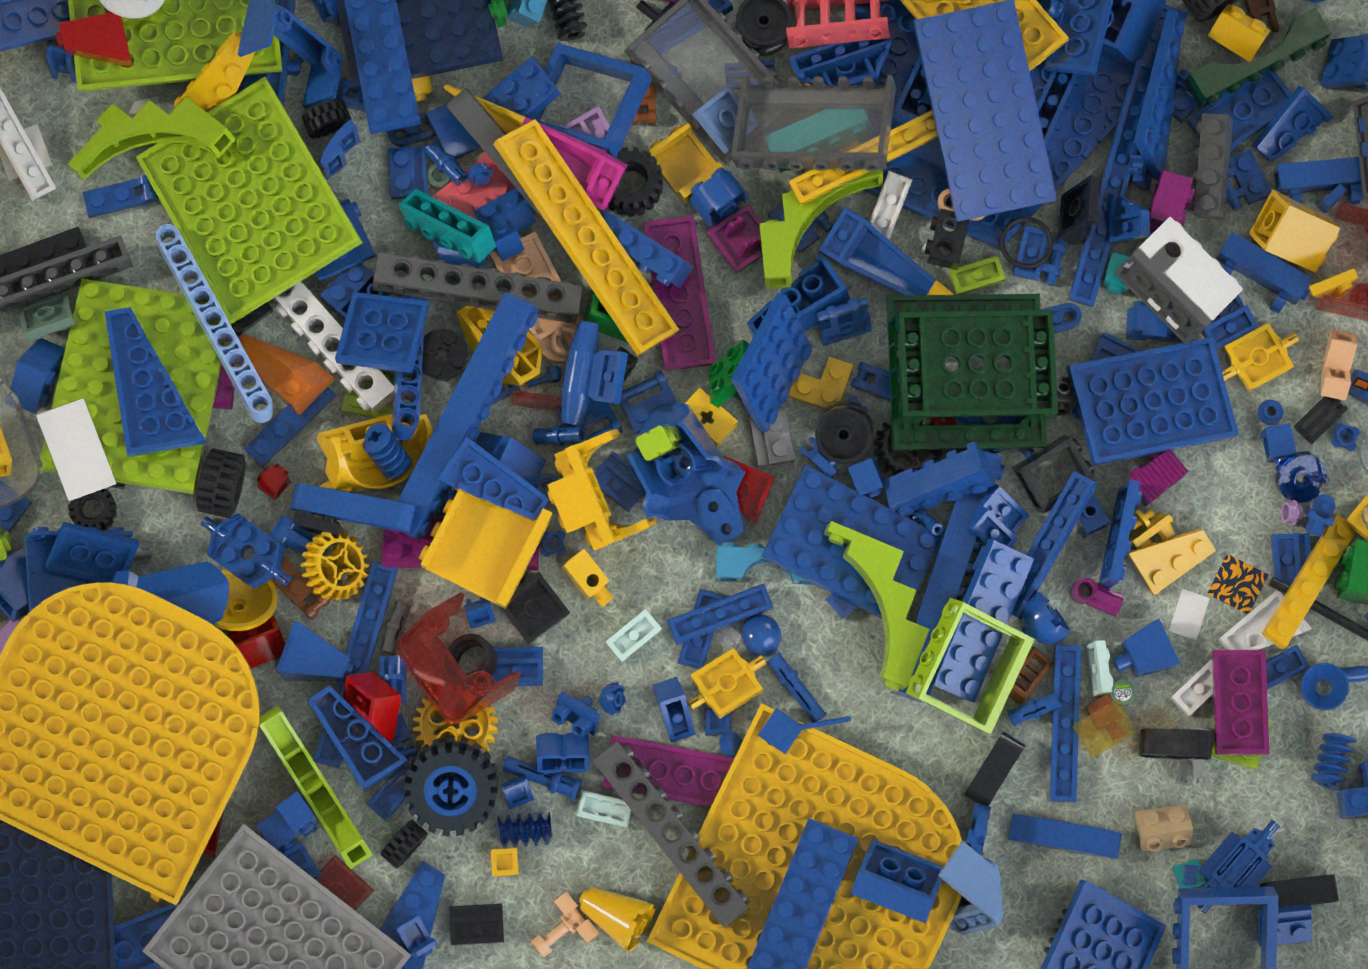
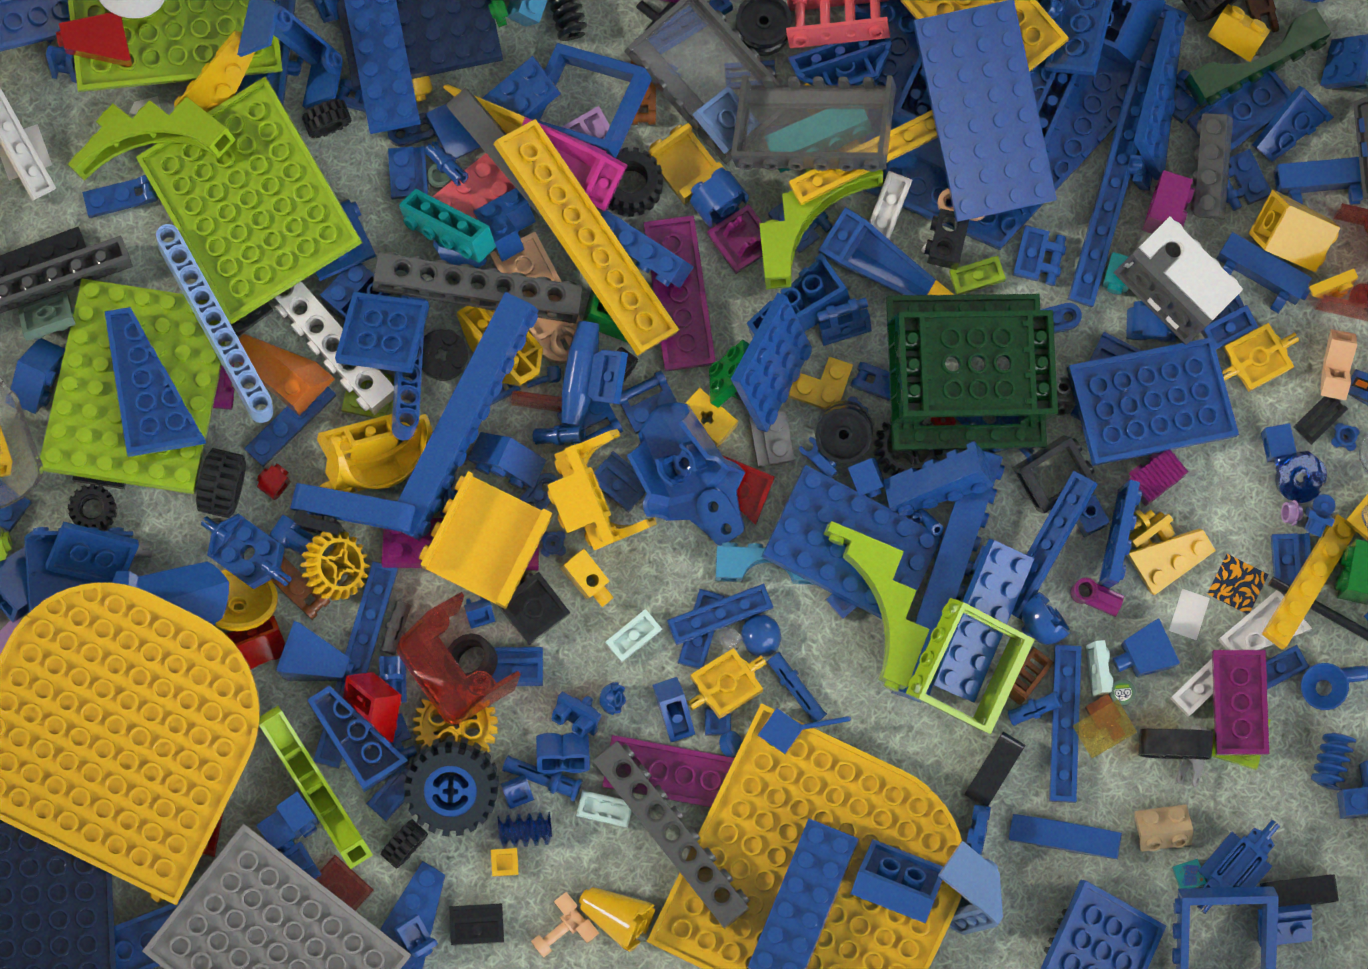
(76, 449): white sticker -> none
(333, 155): blue slope -> none
(386, 451): blue piece -> none
(480, 174): blue plate -> none
(485, 477): blue wing -> none
(658, 441): lime brick -> none
(998, 517): blue slope -> none
(1024, 265): black tyre -> none
(1079, 210): black plate -> none
(1126, 220): blue wing -> none
(1265, 417): blue plate -> none
(1332, 198): blue tile -> none

